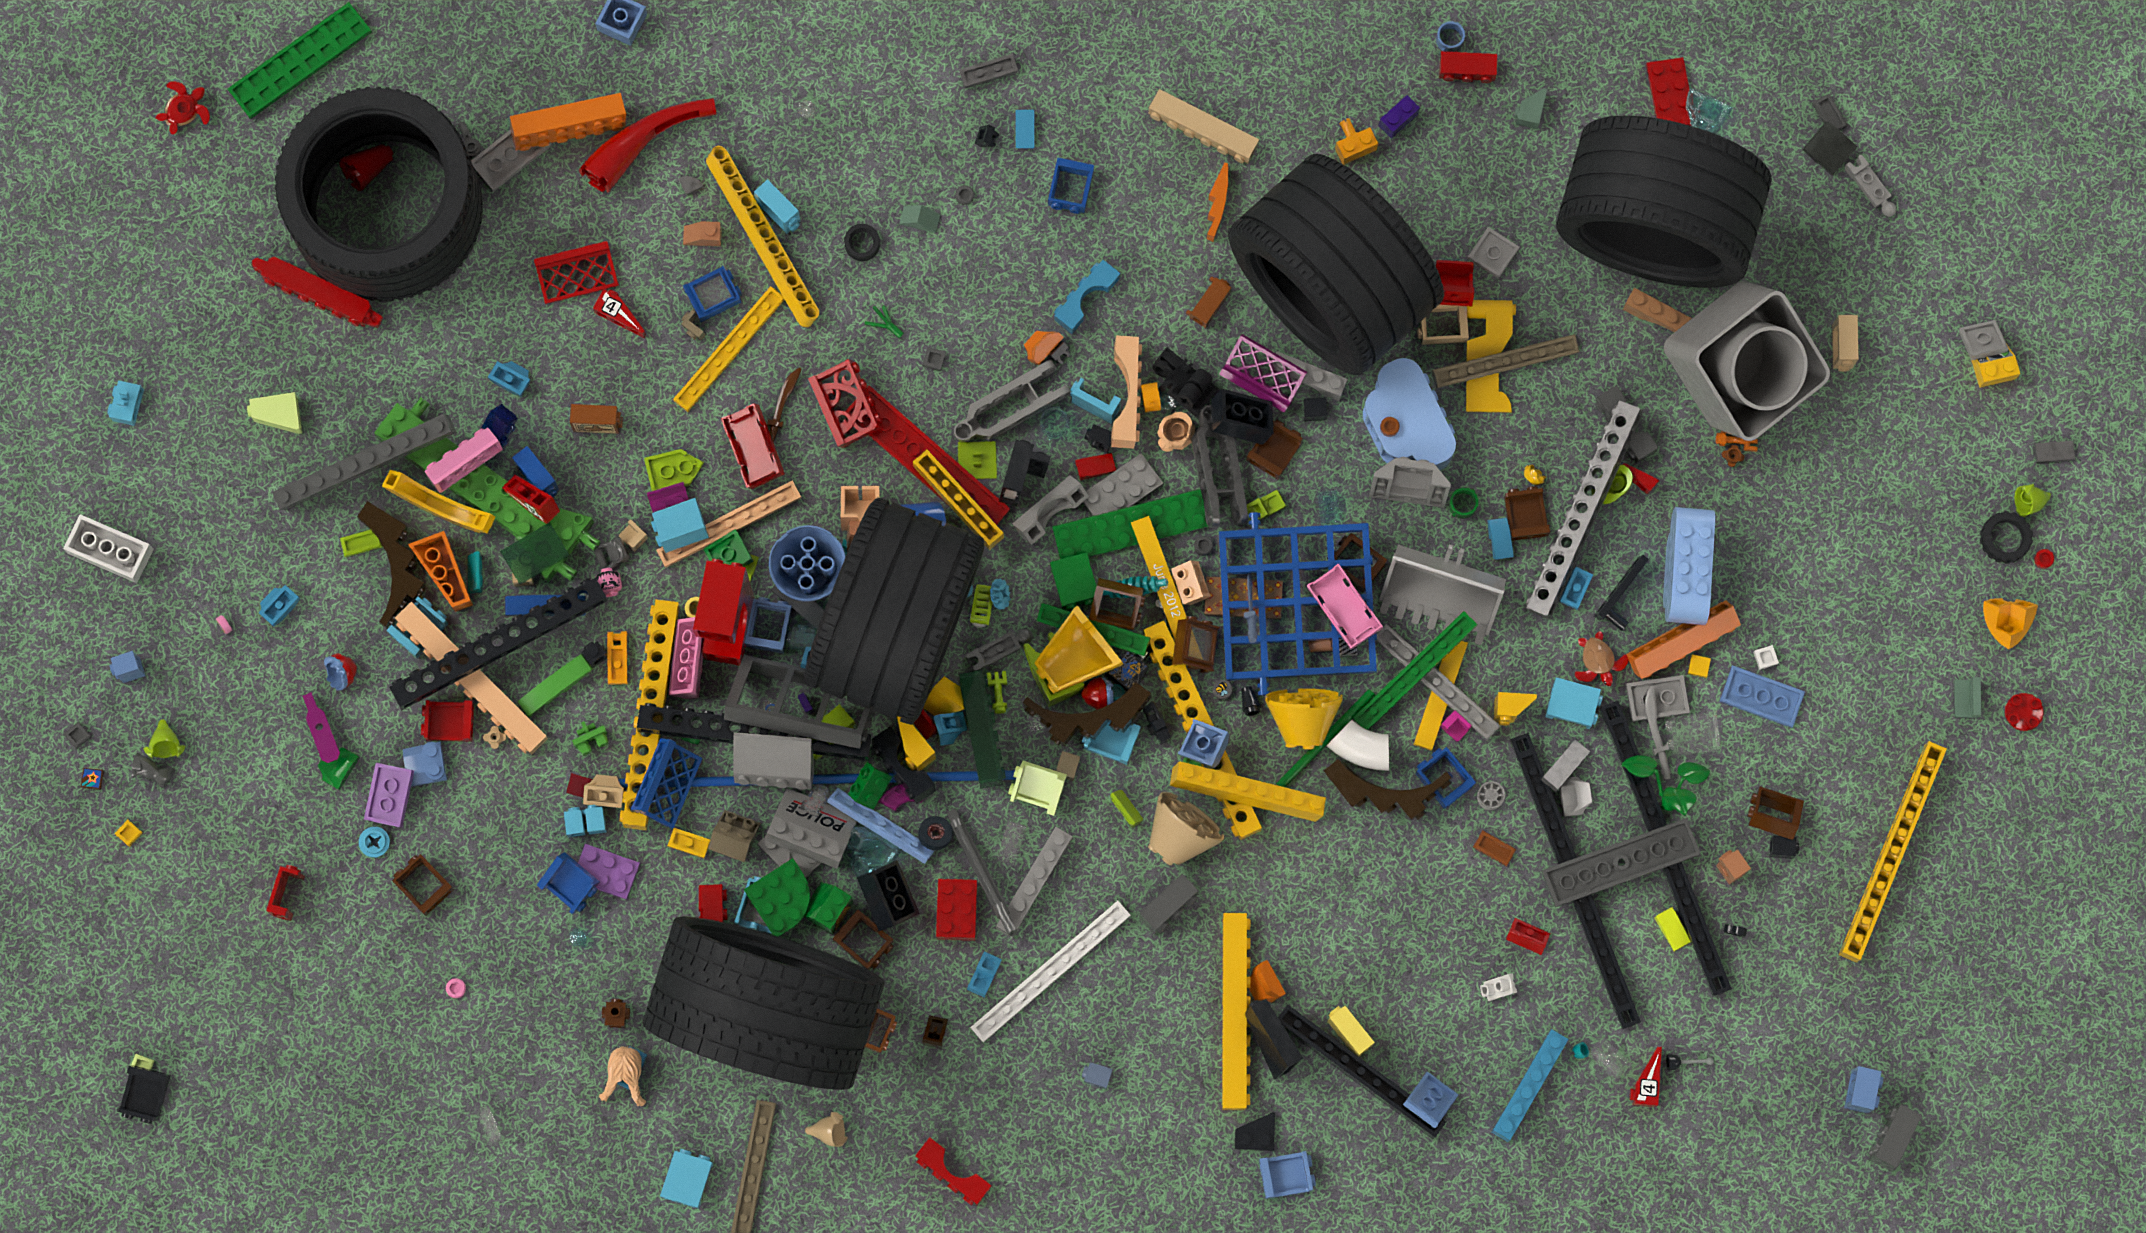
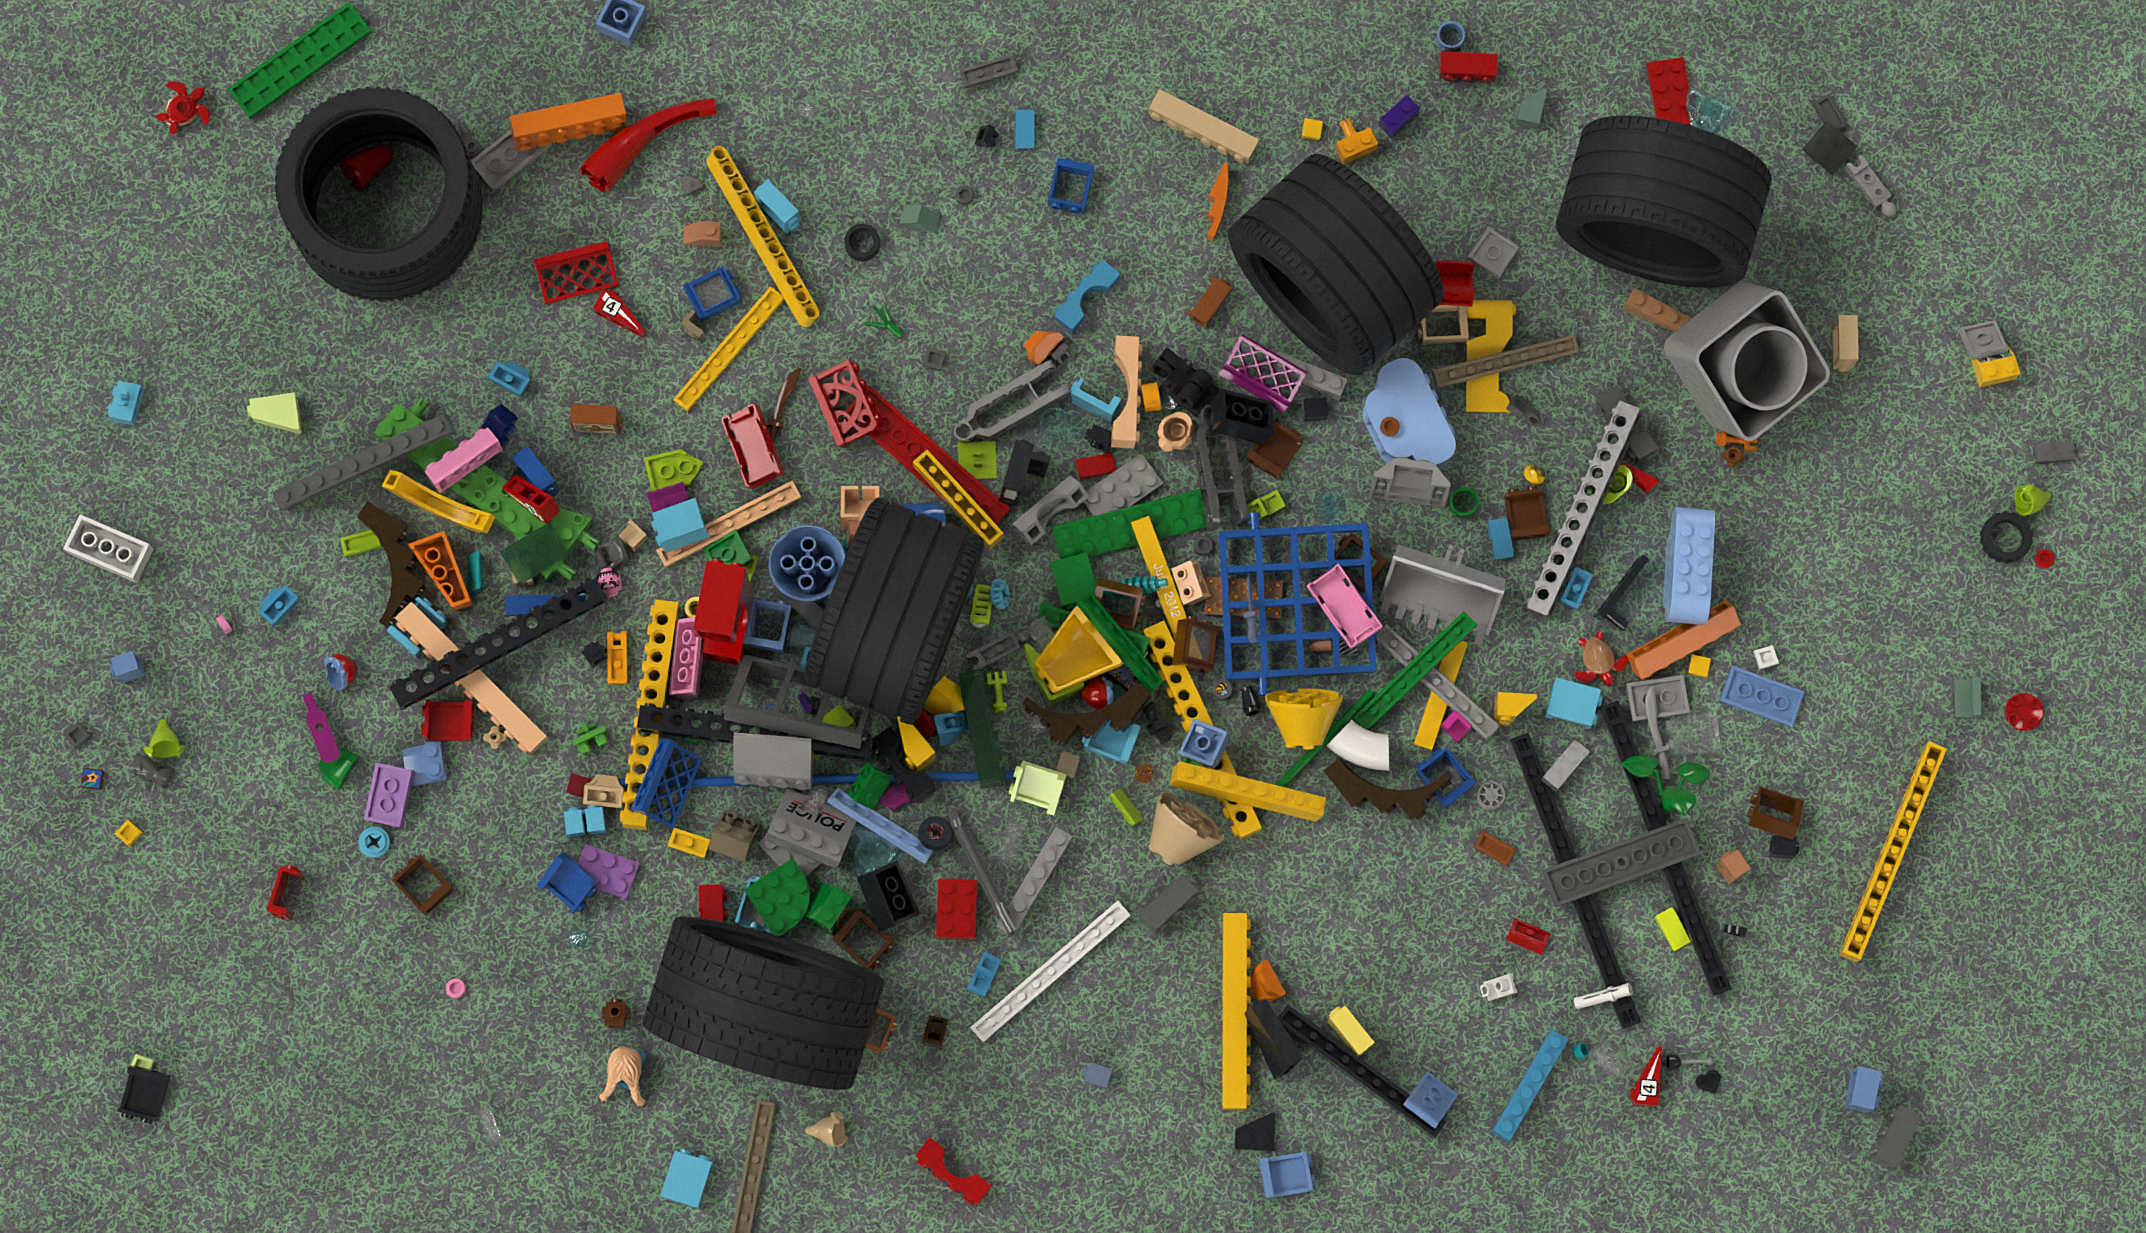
(318, 291): red hinge -> none
(555, 685): bright green slope -> none
(1041, 632): none -> clear slope
(1119, 642): none -> green plate
(1144, 768): none -> clear orange plate
(1312, 129): none -> yellow tile
(1521, 408): none -> dark grey plate
(1575, 796): light grey slope -> none
(1609, 994): none -> white pin
(1709, 1081): none -> black tile
(2009, 620): light orange brick -> none

